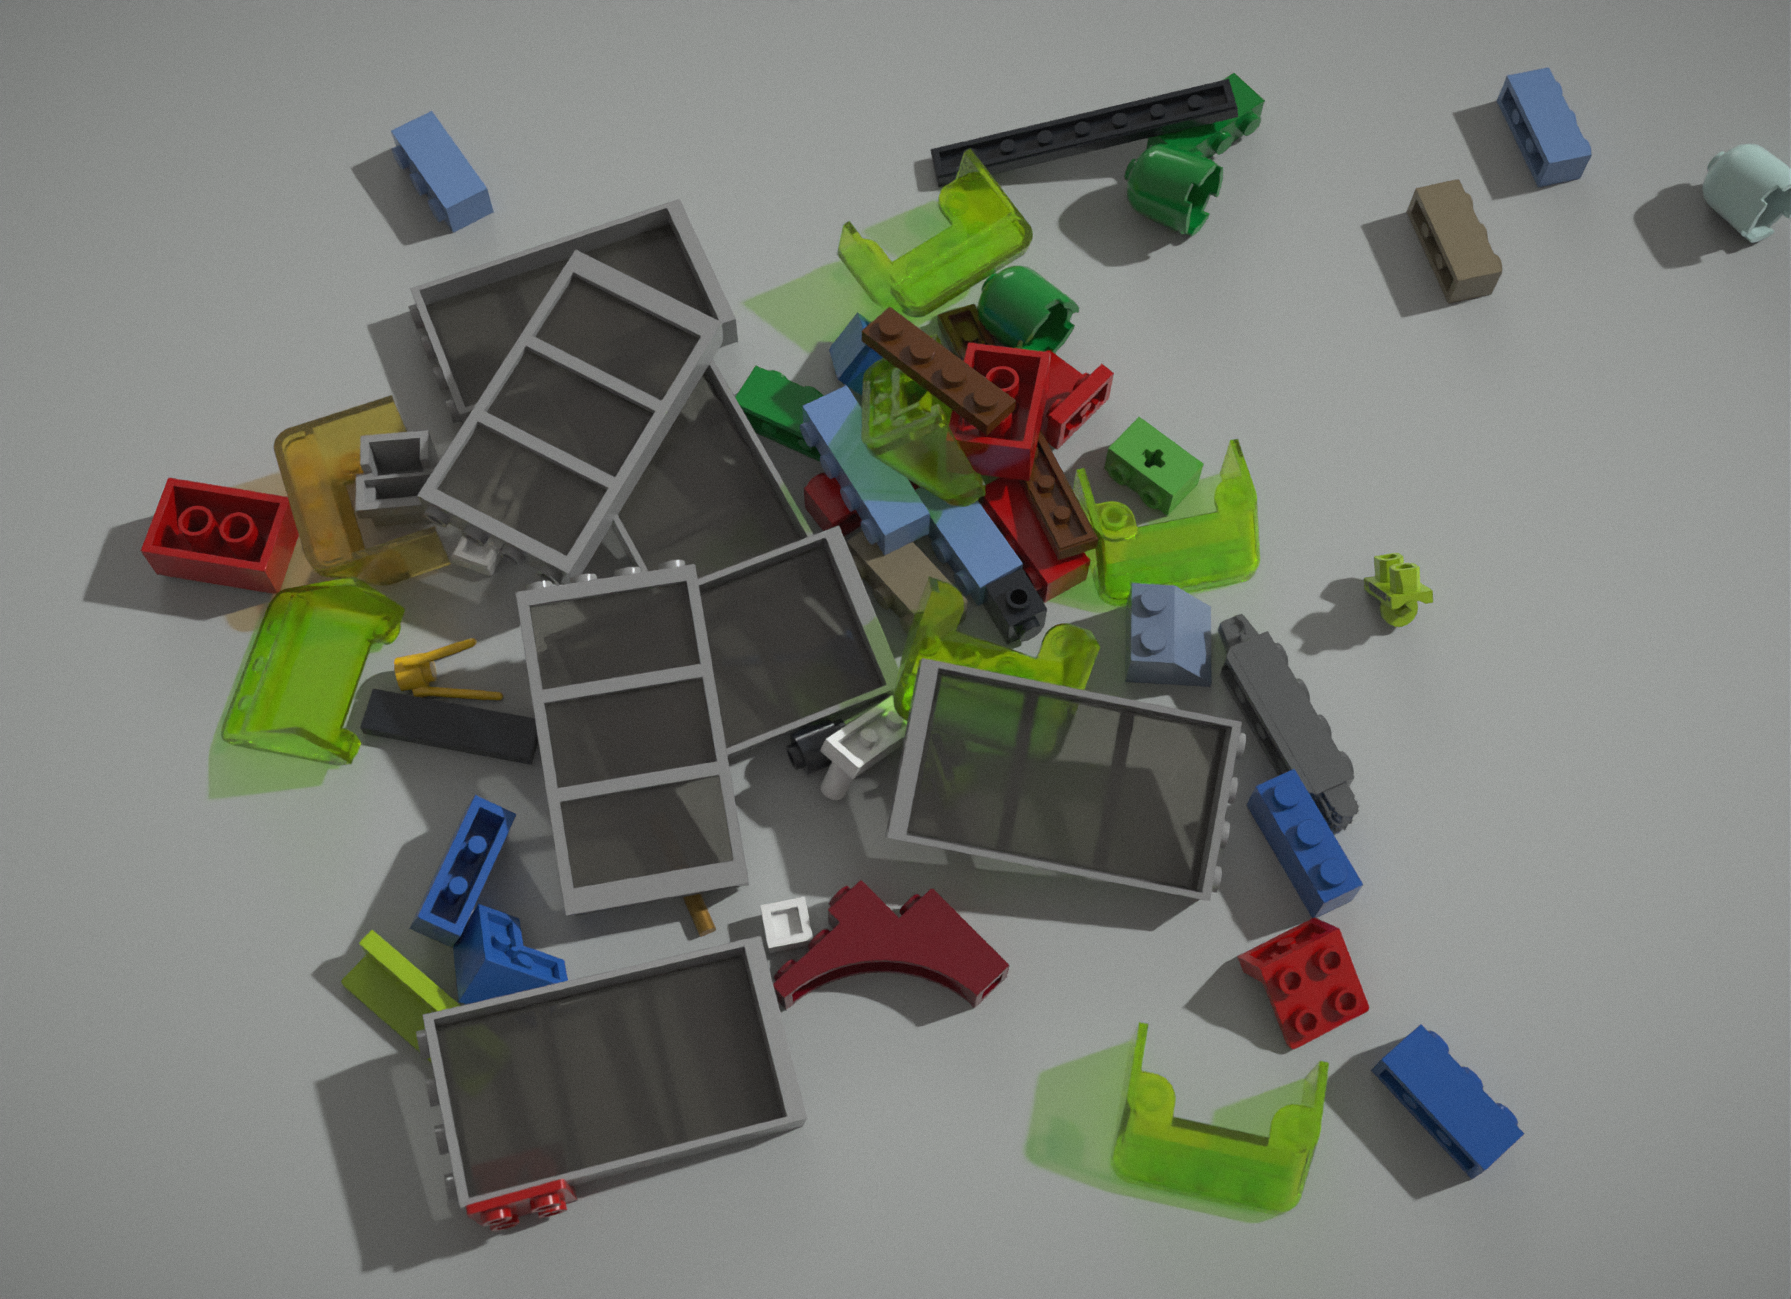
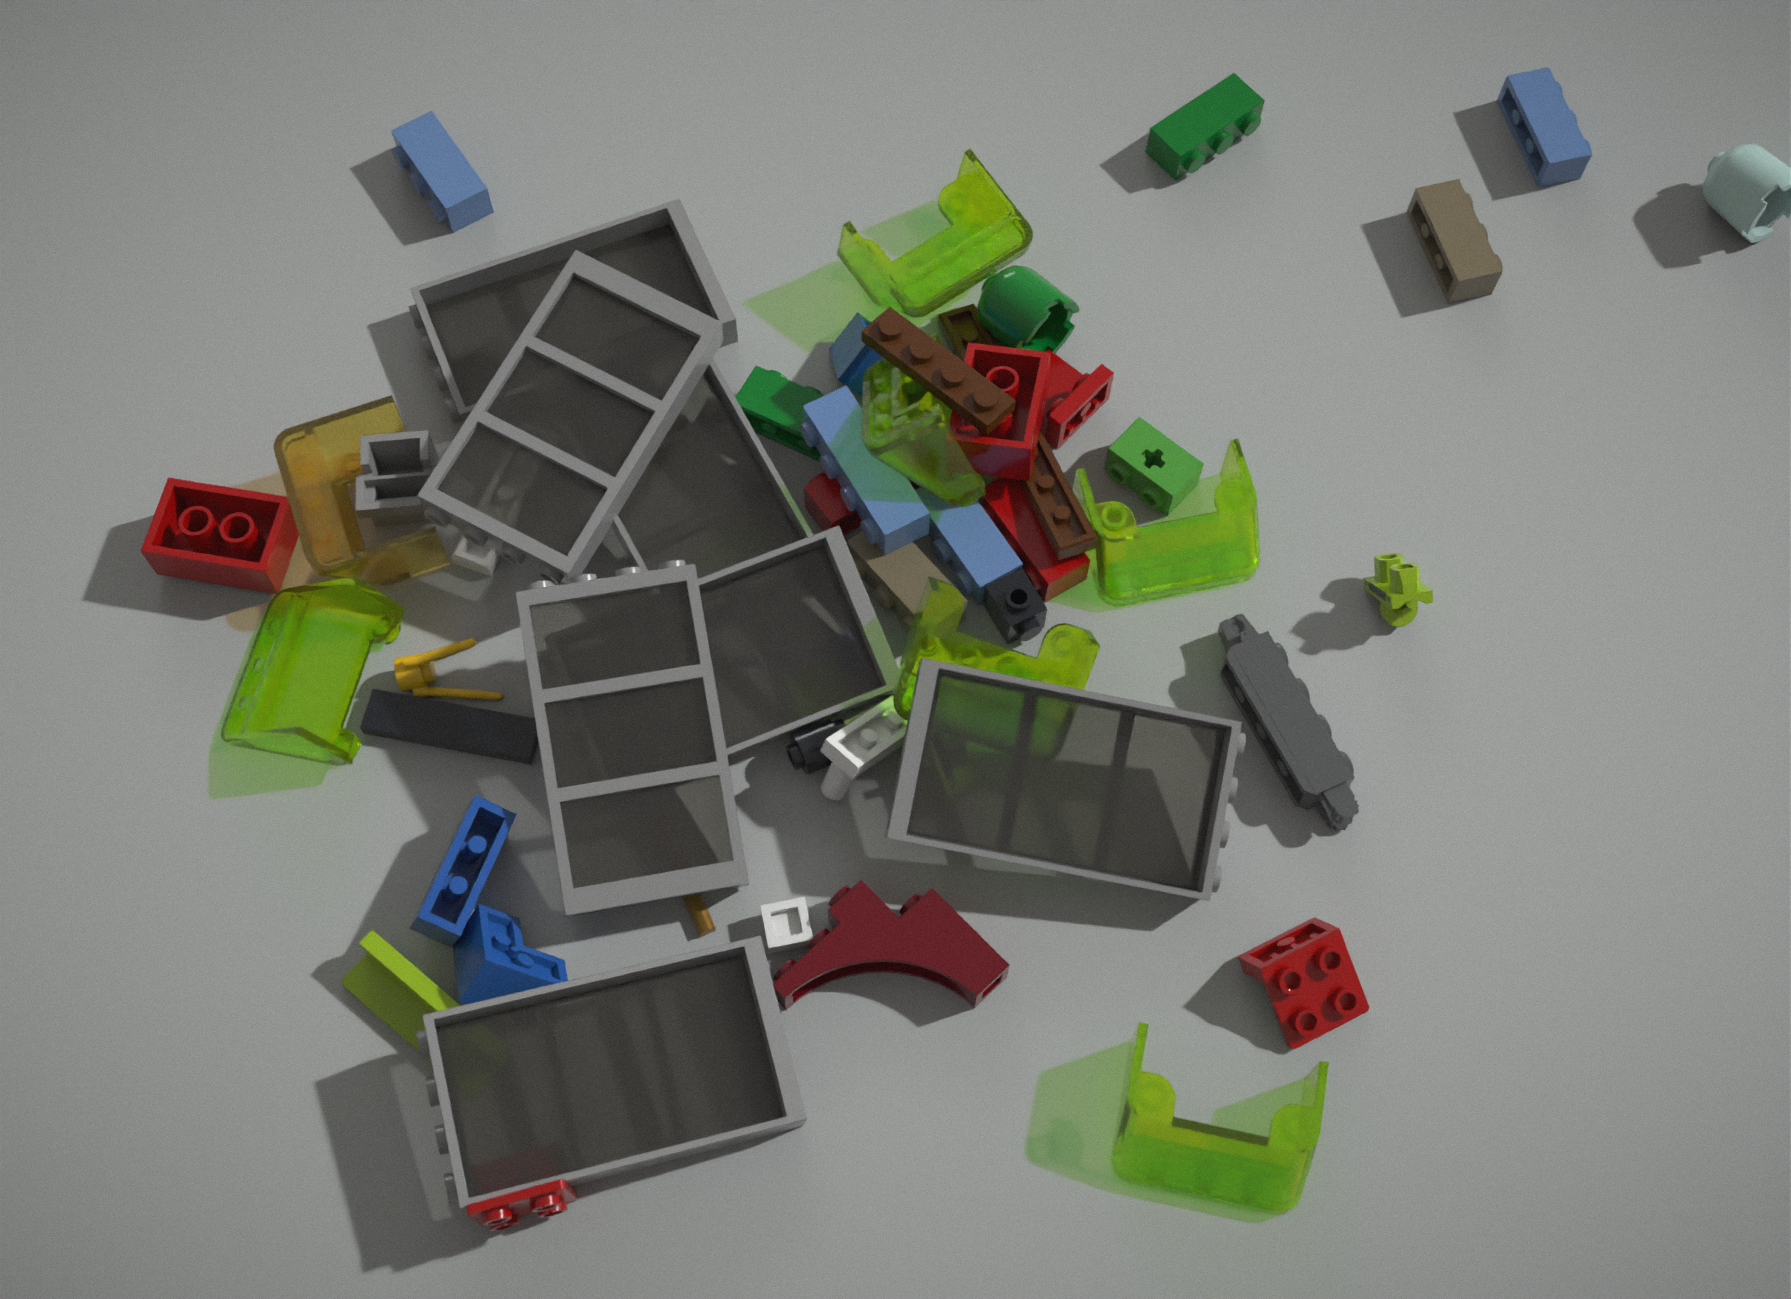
(1091, 130): black tile -> none
(1167, 637): sand blue slope -> none
(1173, 187): green cylinder -> none
(1304, 844): blue brick -> none
(1448, 1101): blue brick -> none

